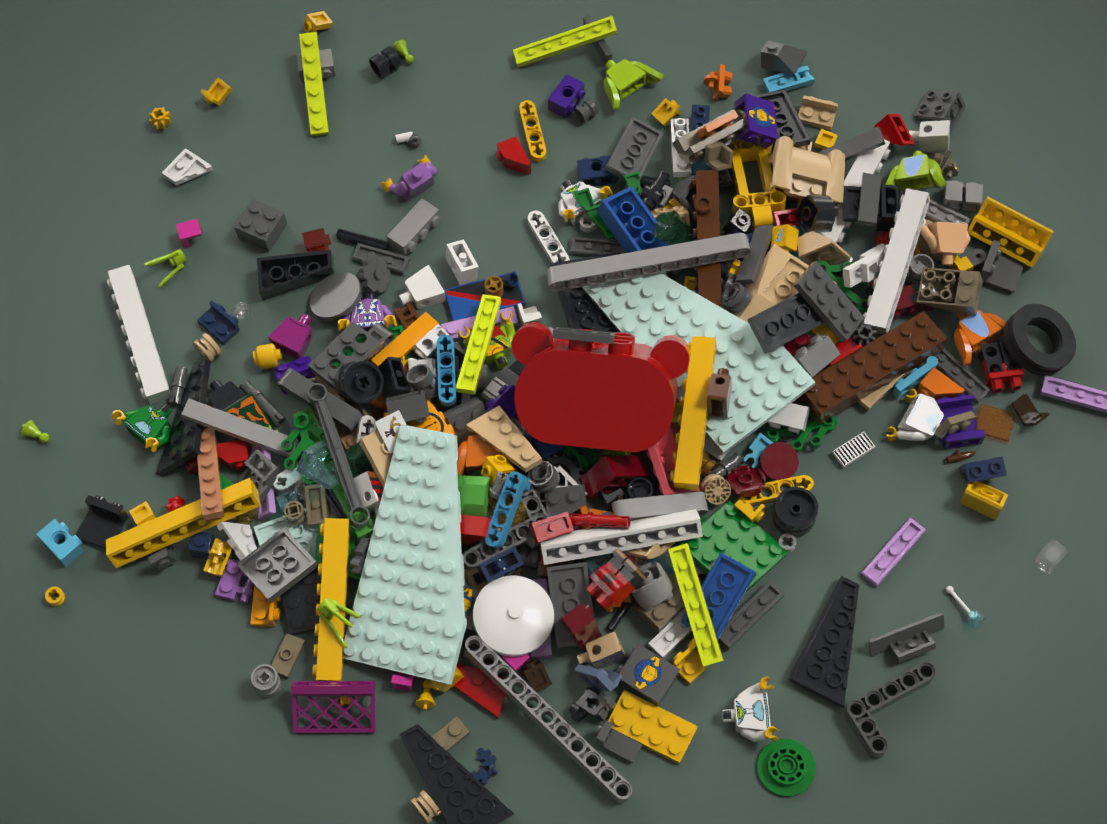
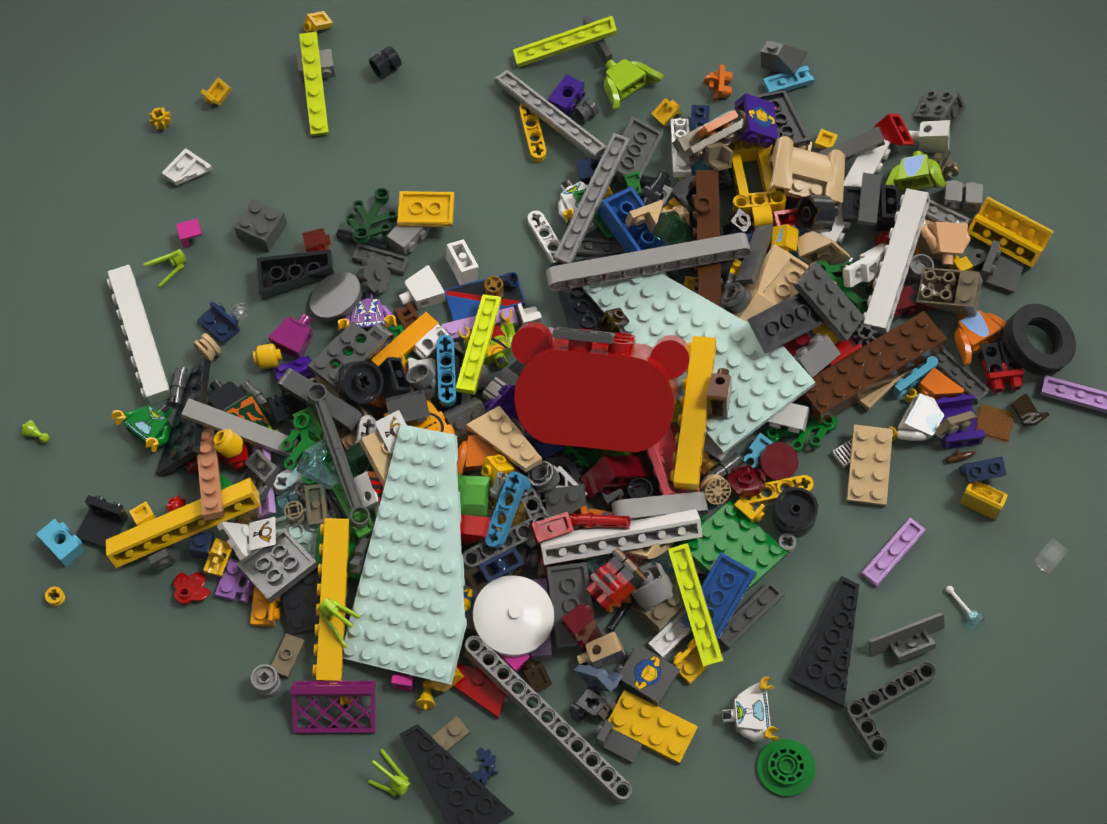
(191, 586): none -> red plate
(228, 443): none -> yellow head
(262, 533): none -> white sticker
(283, 407): none -> black bracket
(363, 234): none -> dark green plant
(398, 784): none -> lime plant
(401, 48): lime piece -> none
(409, 137): arm -> none
(413, 181): medium lavender torso -> none
(425, 209): none -> yellow tile
(427, 805): tan wheel -> none
(513, 155): red slope -> none
(550, 114): none -> light grey tile
(591, 199): none -> light grey tile
(612, 320): none -> dark brown bracket
(647, 214): none -> tan slope
(817, 112): tan bracket -> none
(869, 465): none -> tan plate

